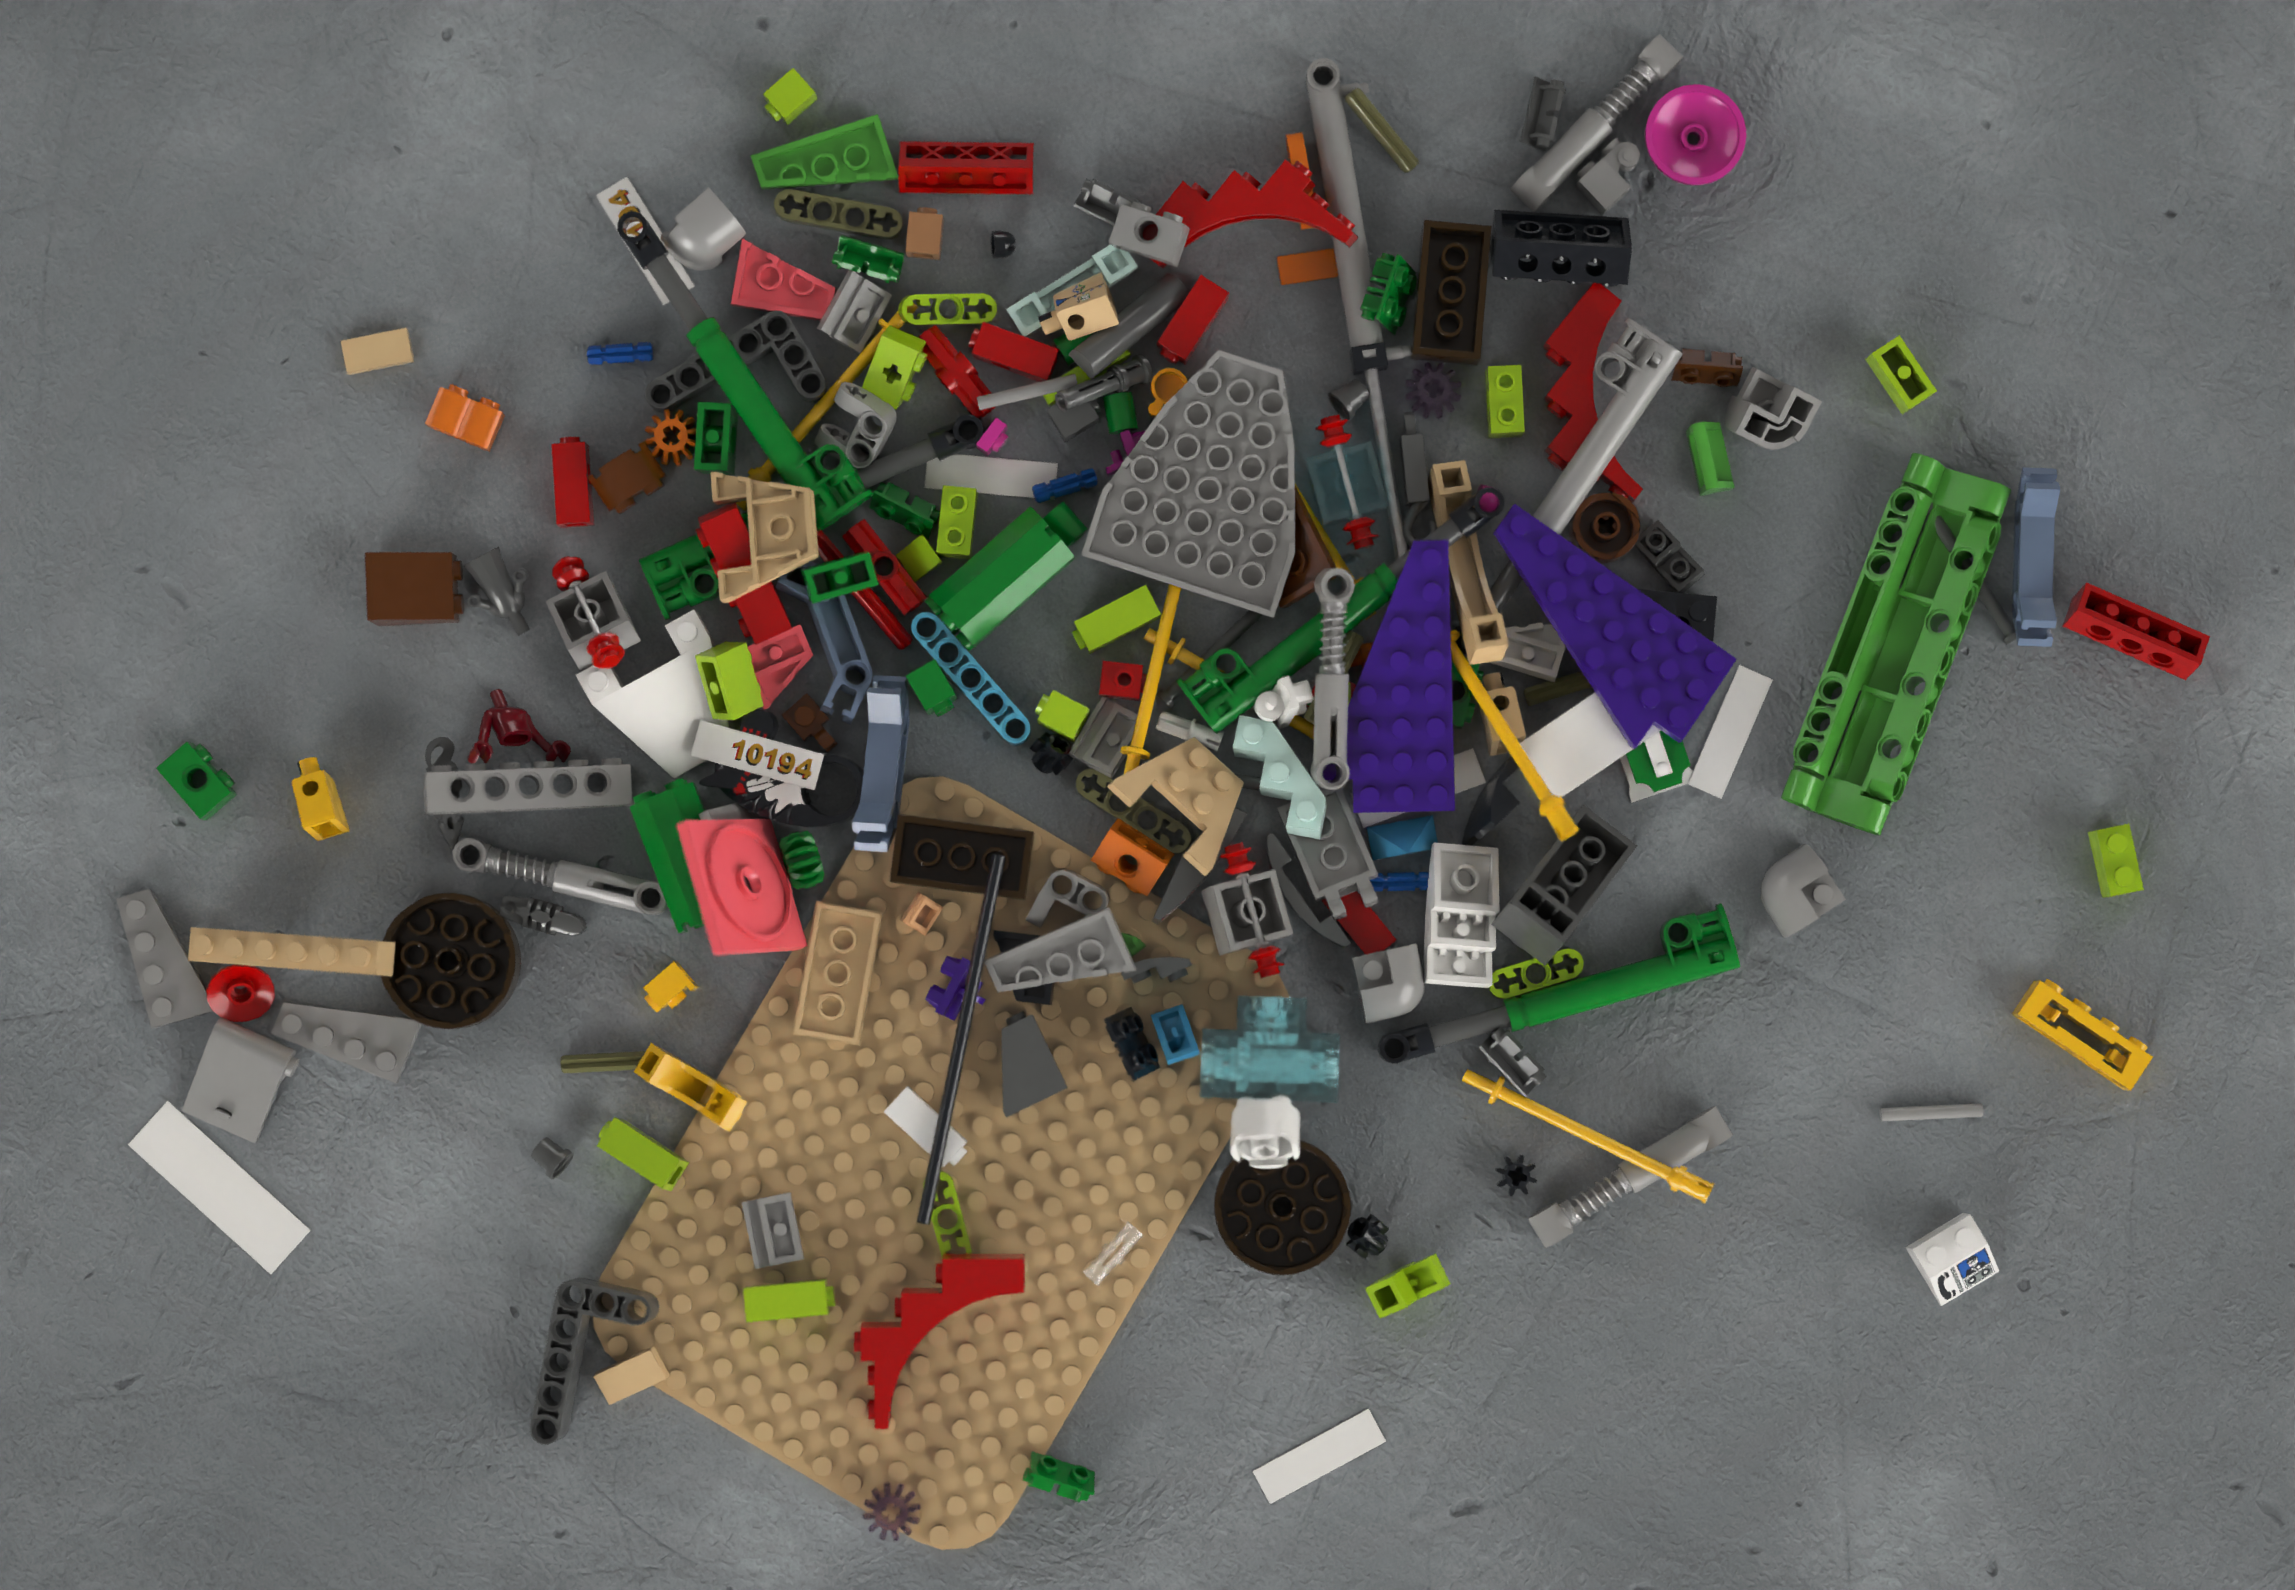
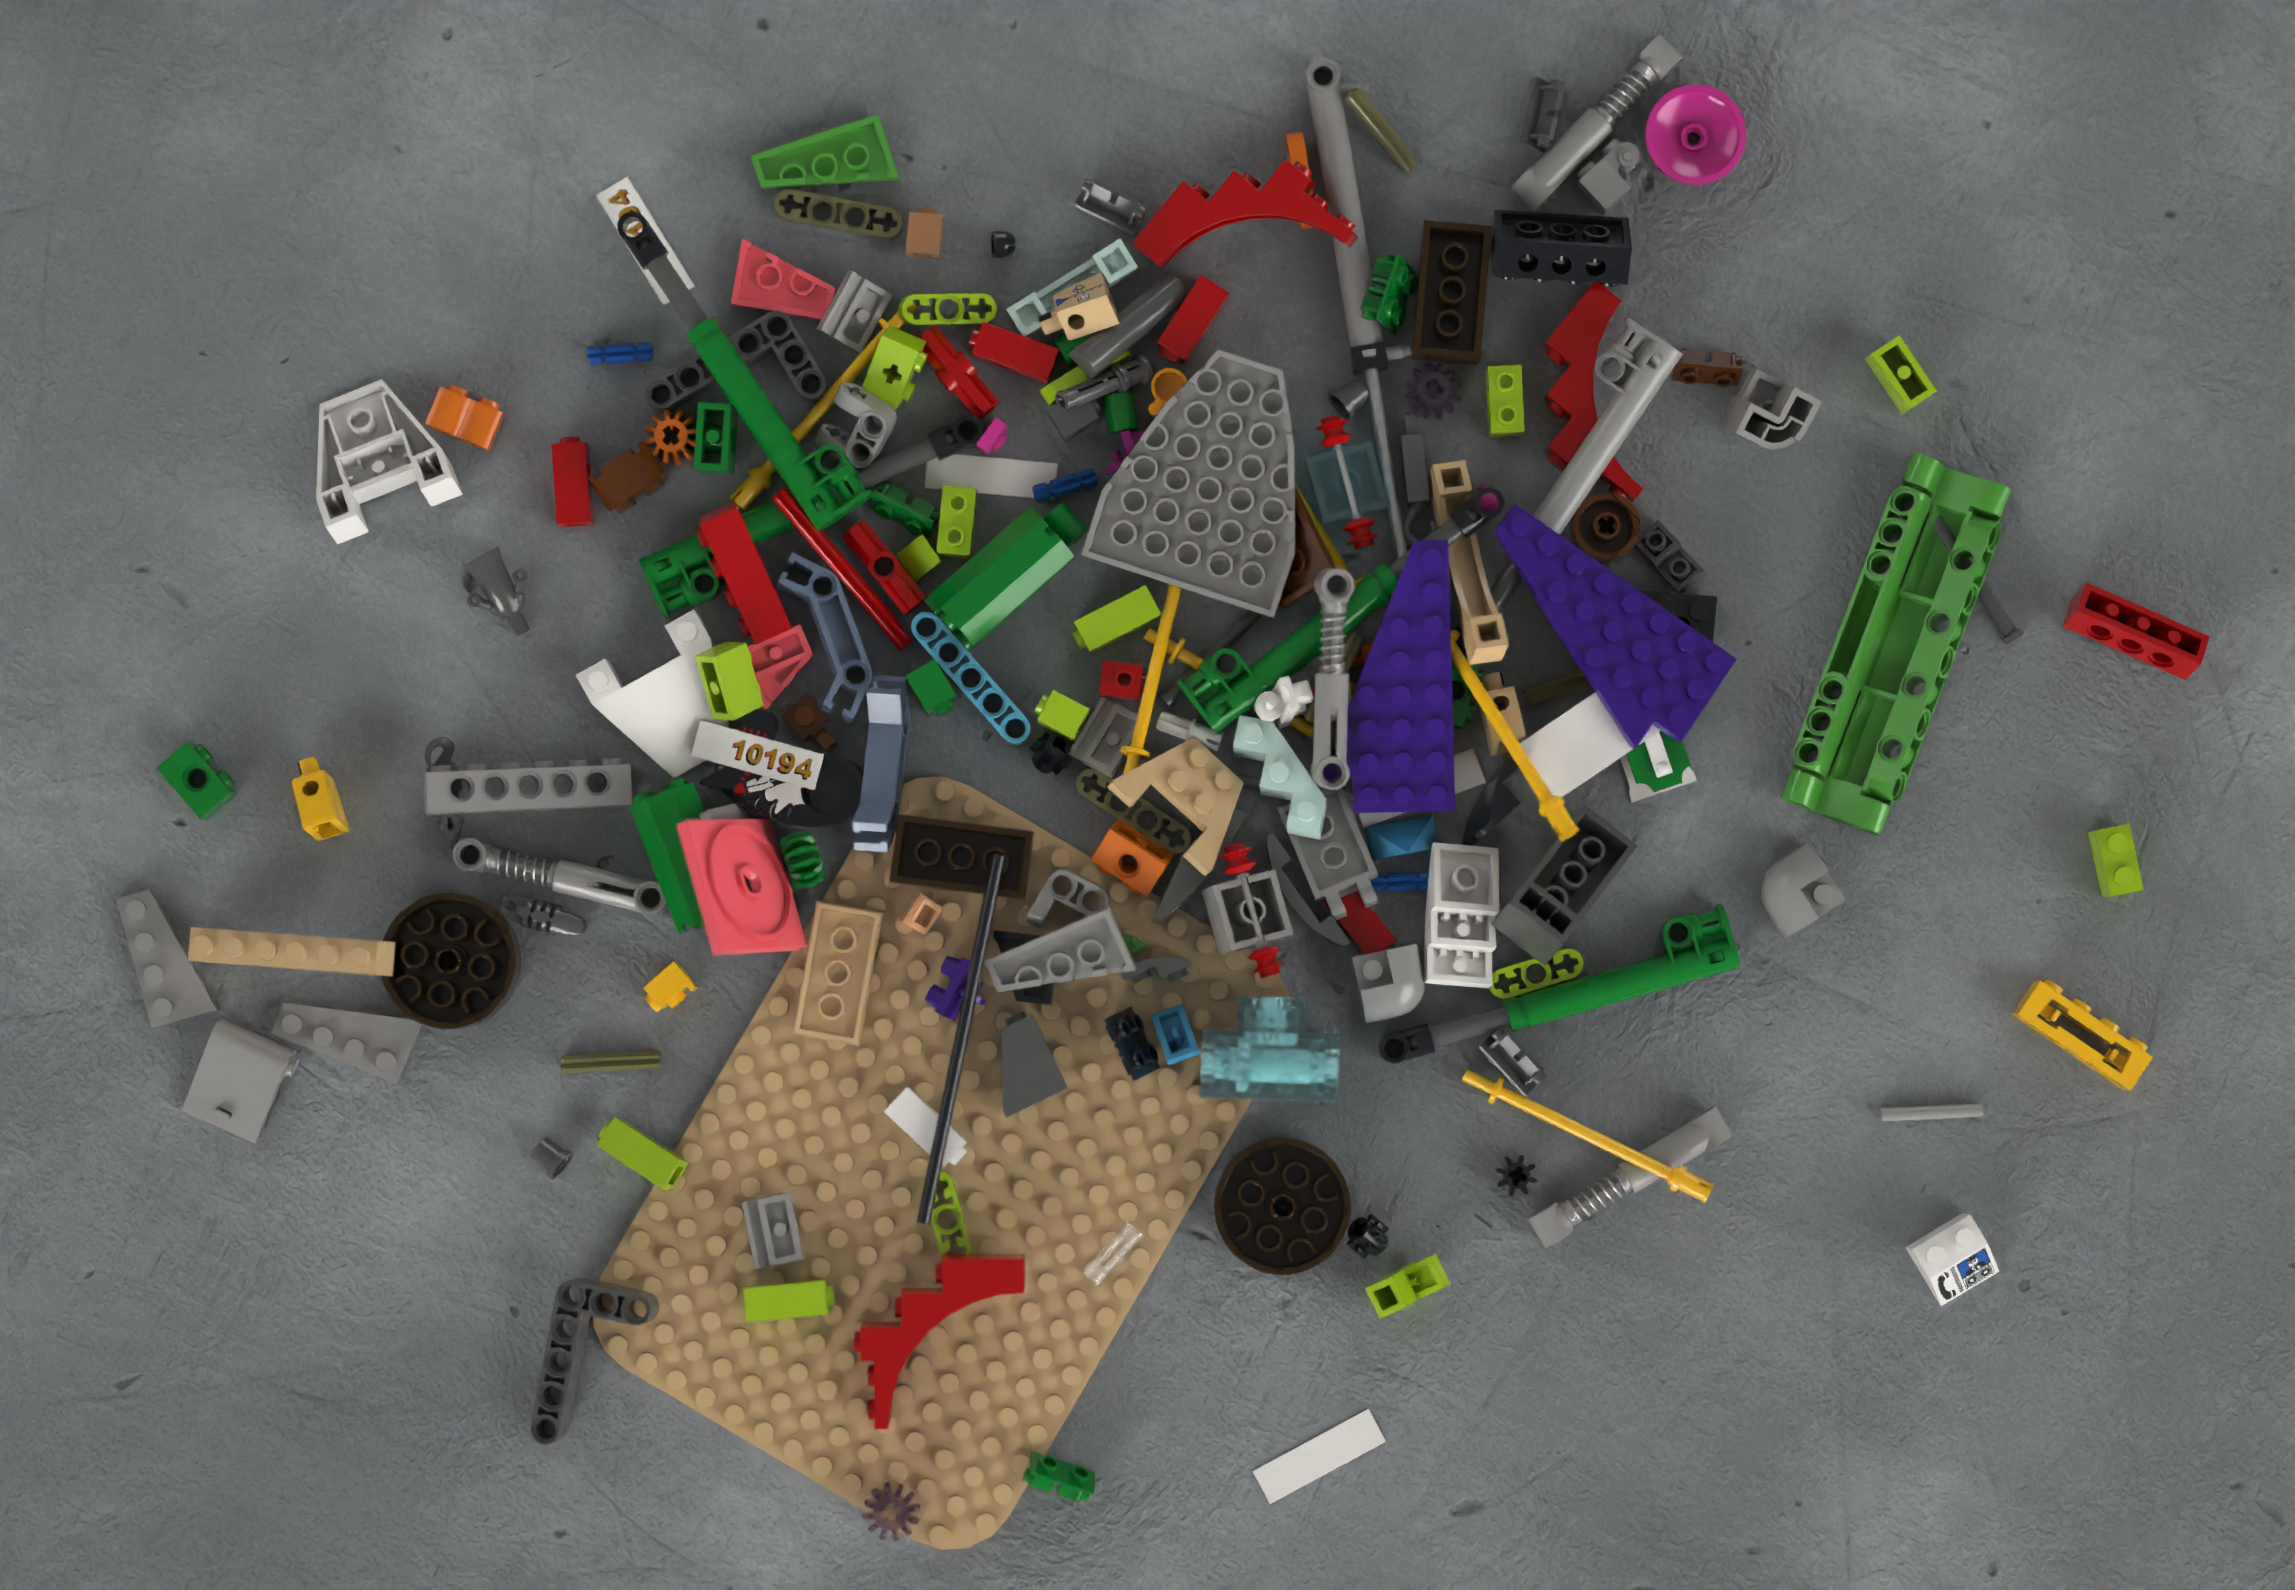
(219, 1187): white sticker -> none
(243, 1003): red dish -> none
(372, 448): none -> white wedge
(377, 351): tan tile -> none
(413, 588): reddish brown slope -> none
(512, 728): dark red piece -> none
(590, 616): light grey brick -> none
(631, 1375): tan tile -> none
(691, 1086): yellow arch -> none
(703, 233): light grey brick -> none
(779, 531): tan wing -> none
(789, 97): lime brick -> none
(839, 577): green brick -> none
(869, 259): green hinge -> none
(966, 172): red fence -> none
(1026, 392): light grey bar -> none
(1165, 247): light grey brick -> none
(1265, 1131): white brick -> none
(1307, 266): orange sticker -> none
(1533, 651): white wing -> none
(1709, 457): bright green tile -> none
(1730, 731): white sticker -> none
(2034, 557): sand blue piece -> none

